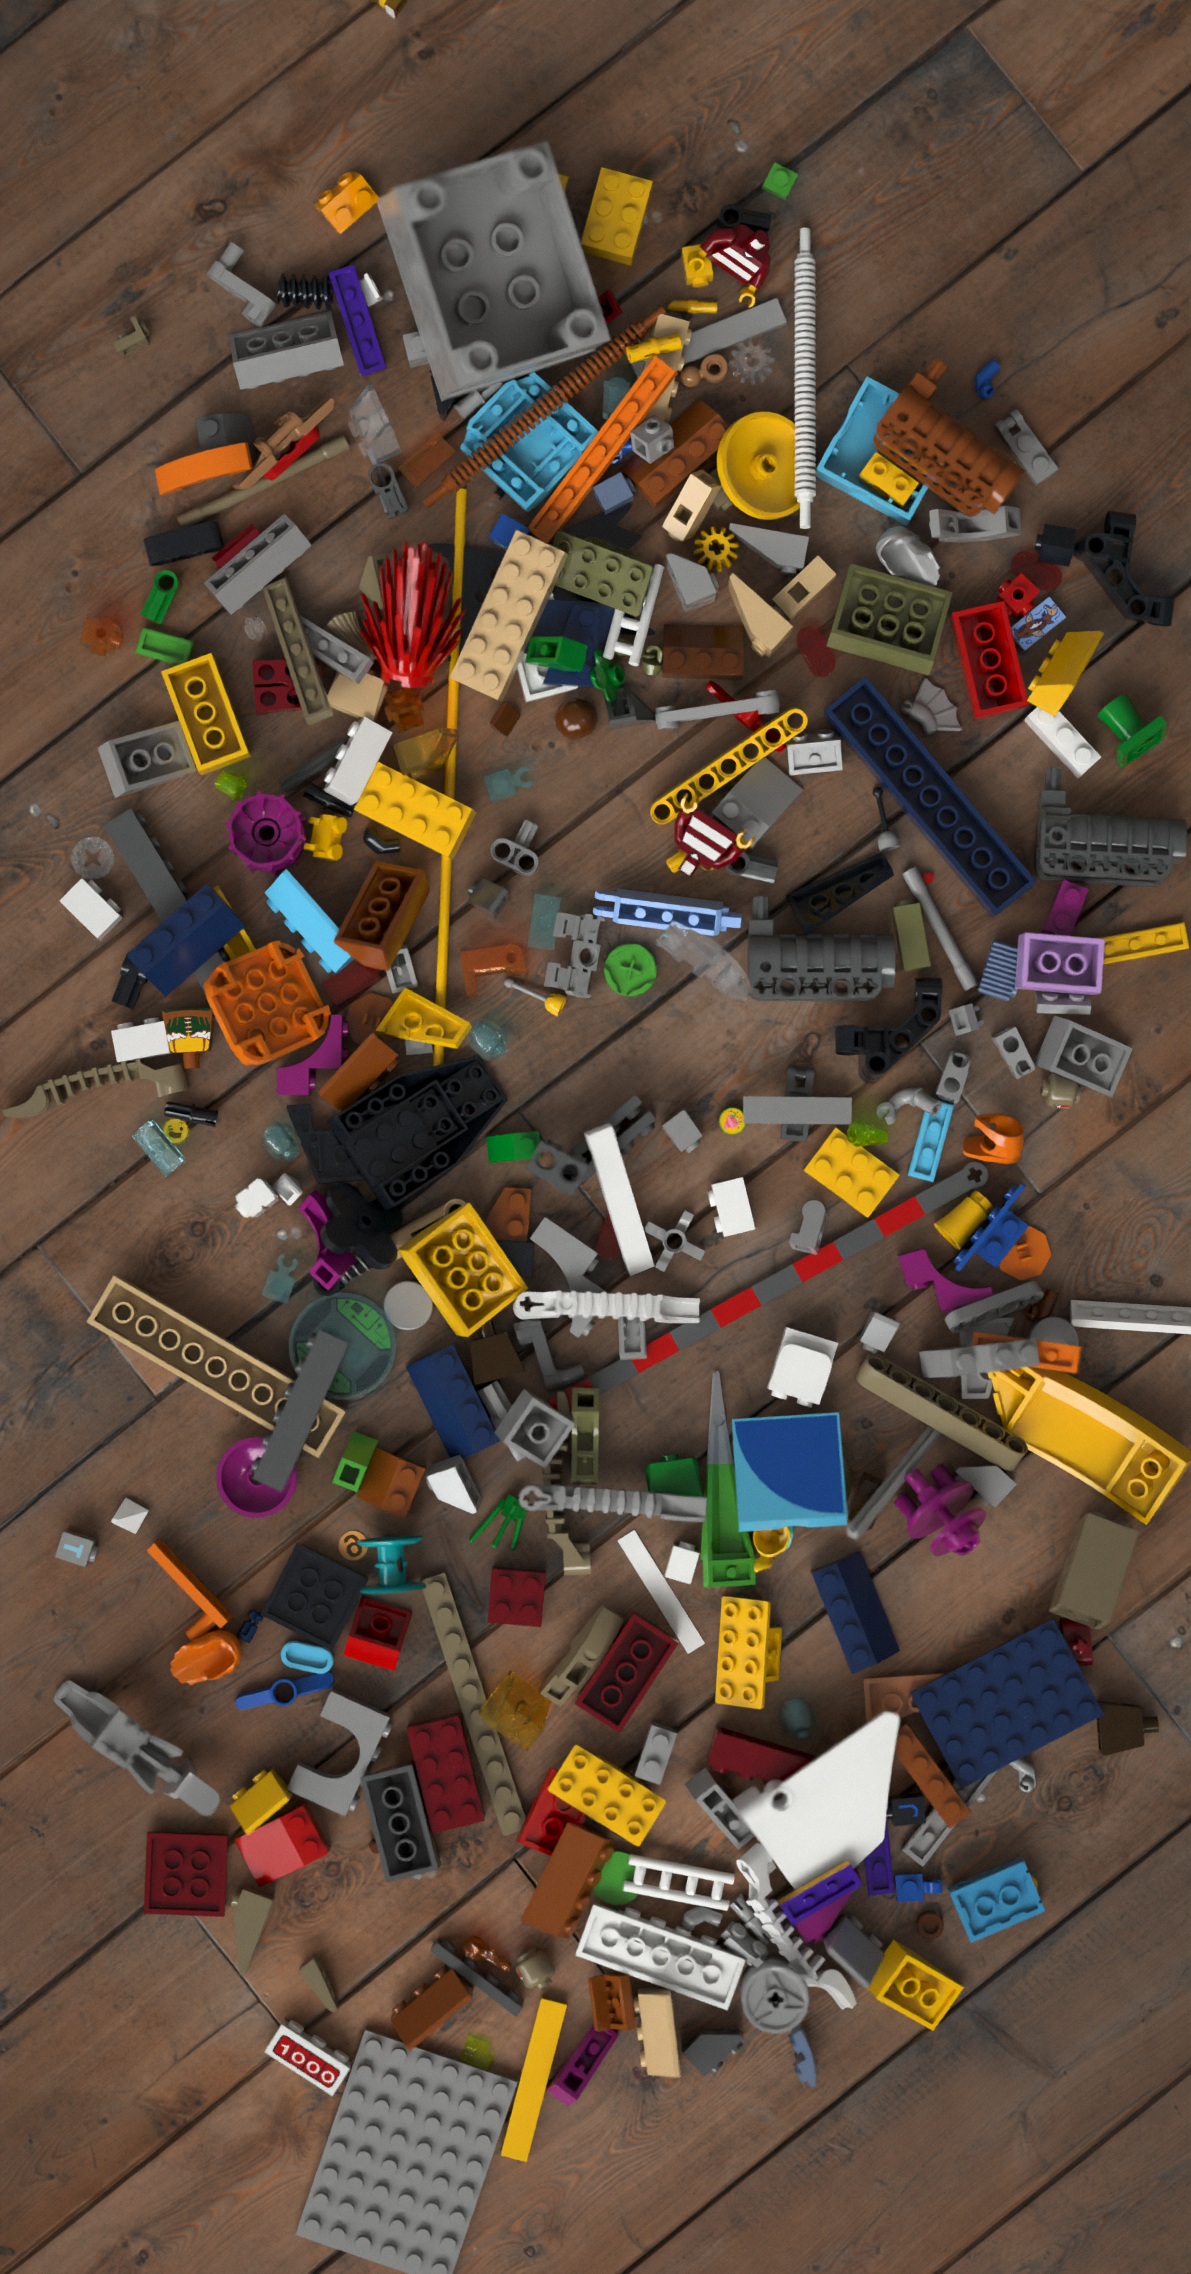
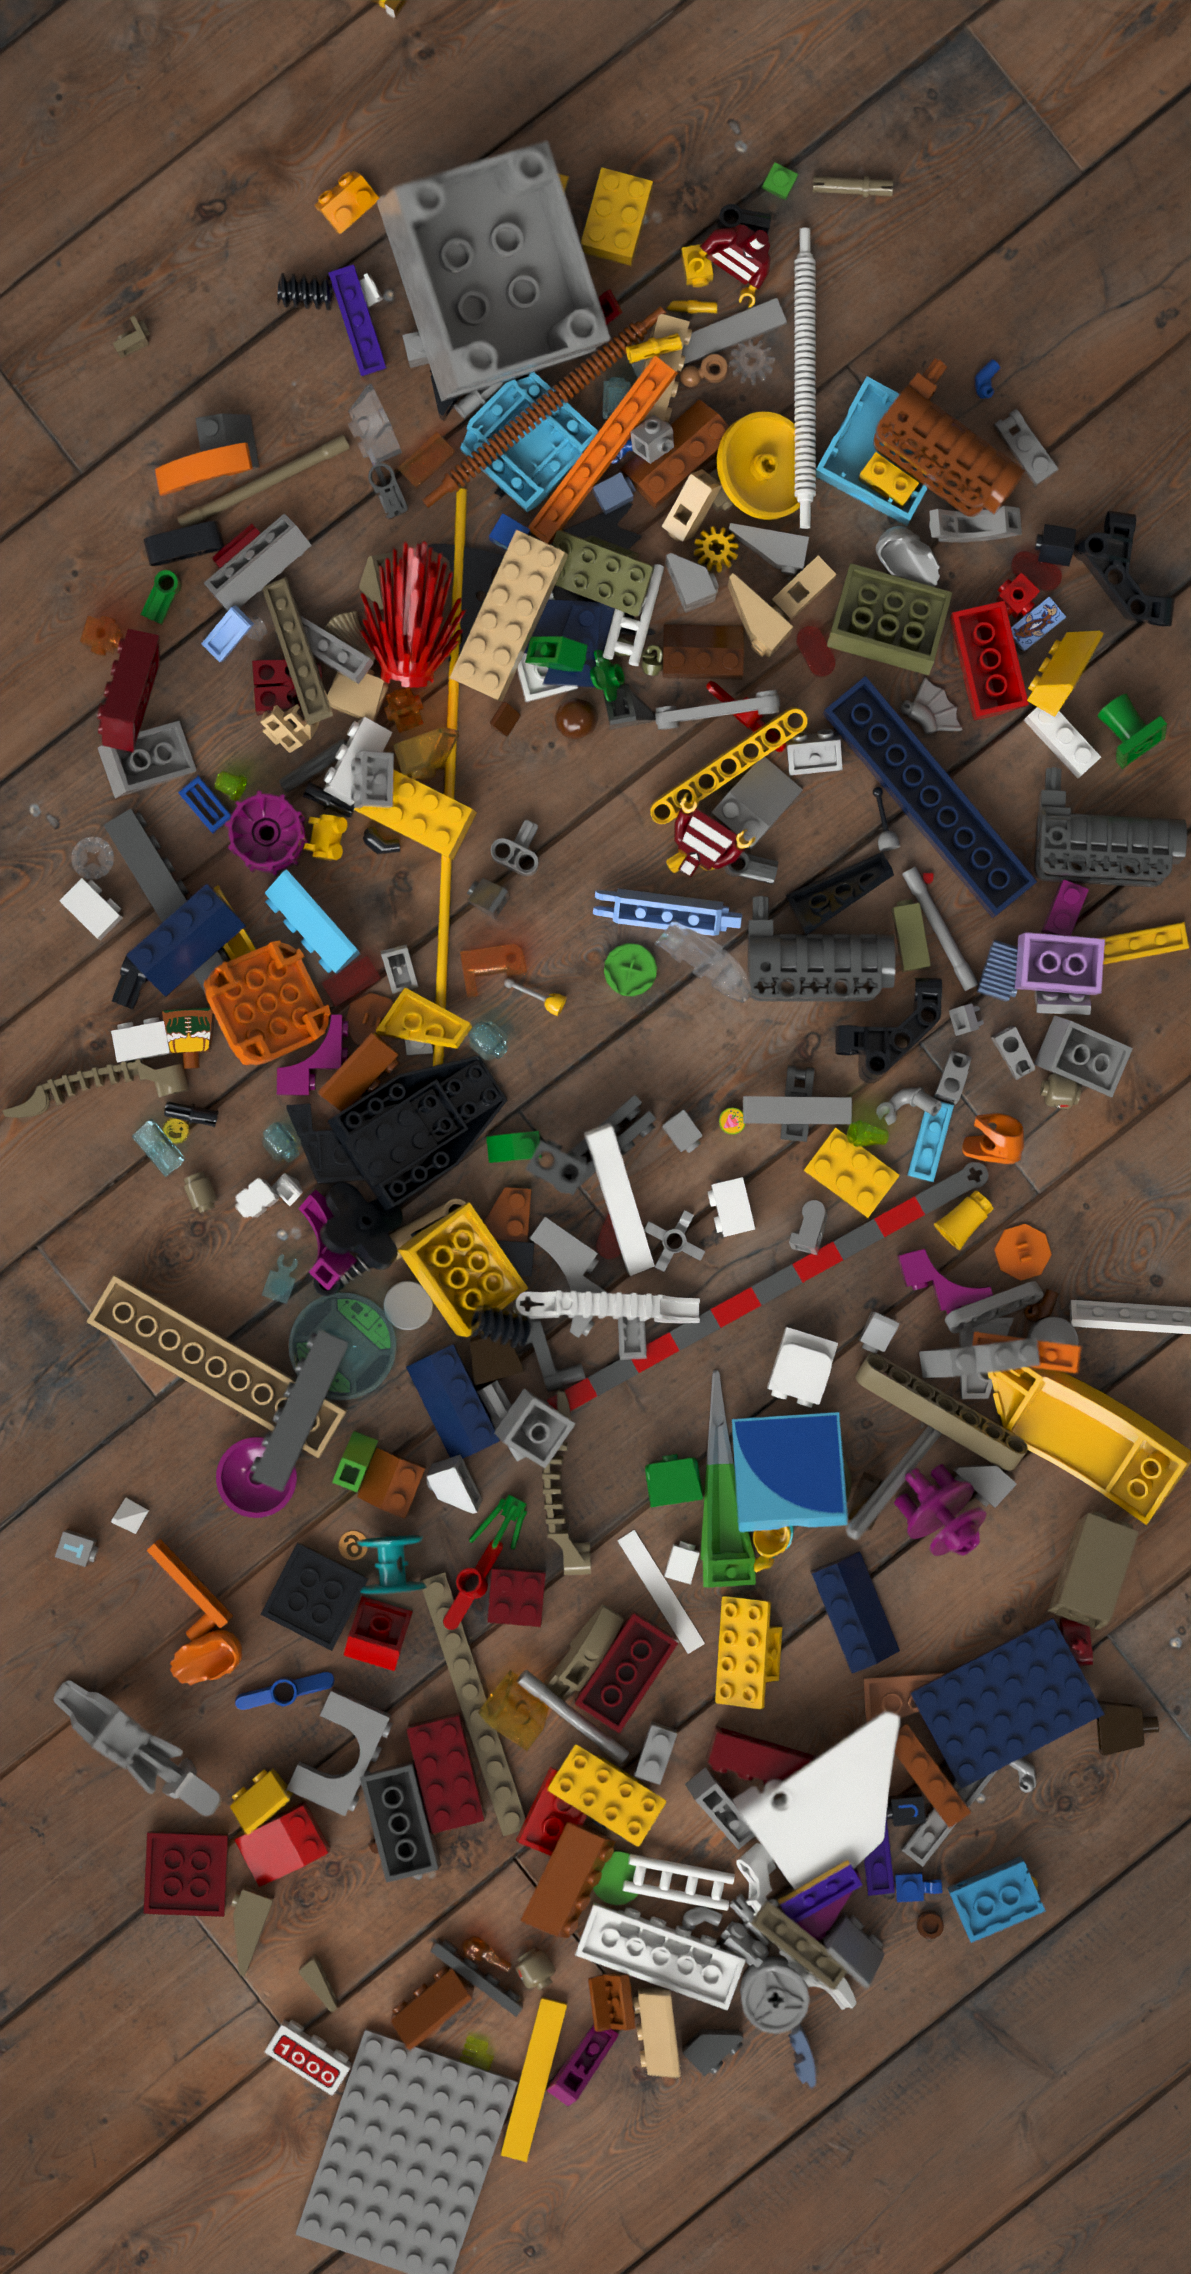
(129, 690): none -> dark red brick
(164, 646): bright green tile -> none
(200, 1192): none -> dark tan brick
(206, 714): yellow brick -> none
(219, 821): none -> blue tile
(227, 633): none -> light blue tile
(249, 1628): dark blue piece -> none
(259, 305): light grey beam -> none
(283, 732): none -> tan piece
(285, 350): light grey slope -> none
(291, 431): medium nougat piece -> none
(307, 1657): medium azure tile -> none
(372, 779): none -> light grey bracket
(383, 914): dark orange slope -> none
(464, 1599): none -> red piece
(501, 1324): none -> black piece
(502, 784): clear light blue plate -> none
(539, 1690): none -> light grey piece
(543, 922): clear light blue plate -> none
(579, 977): light grey piece -> none
(585, 1436): olive arch -> none
(665, 1504): light grey piece -> none
(797, 1718): clear light blue head -> none
(798, 1945): none -> dark tan plate
(853, 186): none -> dark tan pin
(914, 1986): yellow slope -> none
(999, 1236): blue bracket -> none

